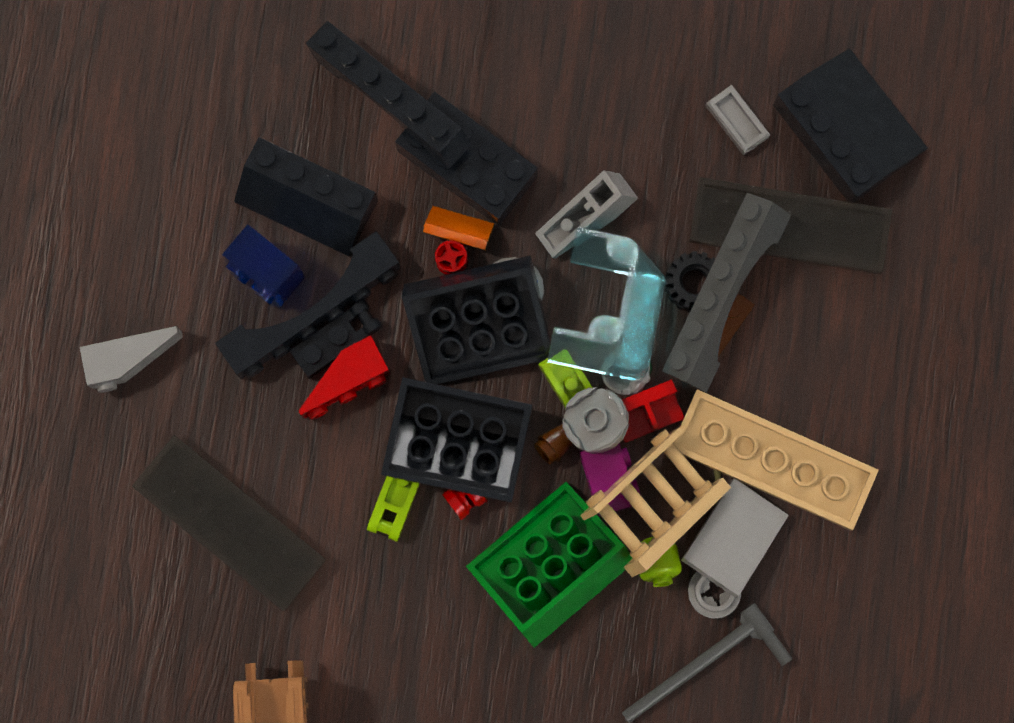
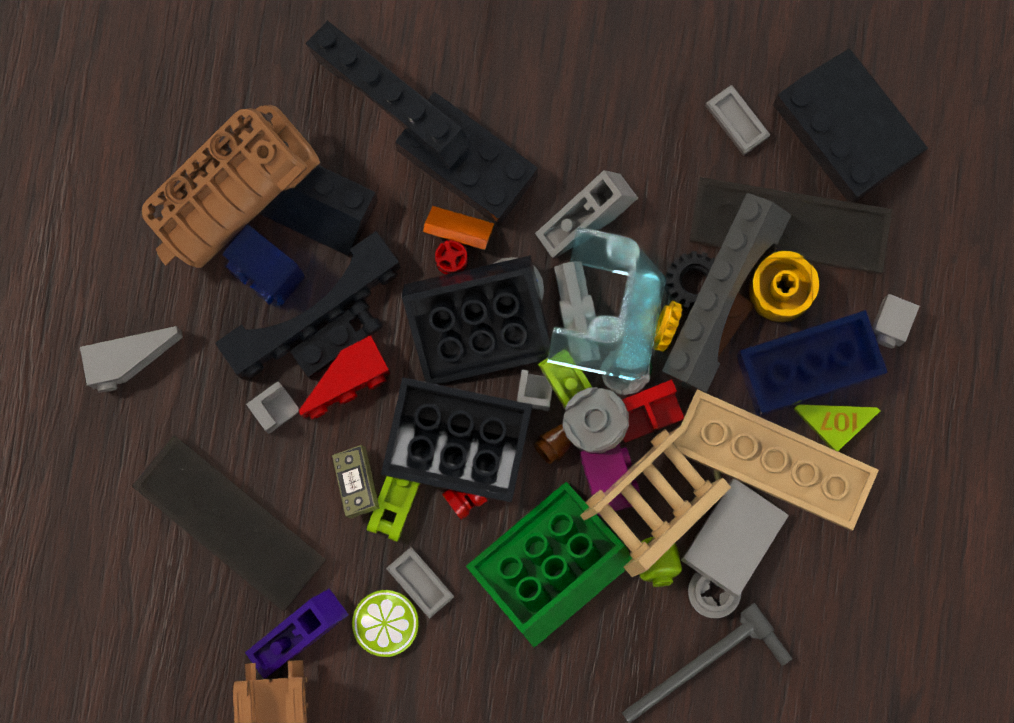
(230, 186): none -> medium nougat piece
(273, 407): none -> light grey panel
(297, 633): none -> dark purple slope
(355, 481): none -> tile
(385, 623): none -> dish
(420, 582): none -> light grey tile
(534, 391): none -> light grey panel
(575, 303): none -> light grey piece
(667, 325): none -> yellow gear
(796, 274): none -> yellow brick
(811, 363): none -> clear blue brick
(836, 423): none -> lime tile
(894, 321): none -> light grey brick

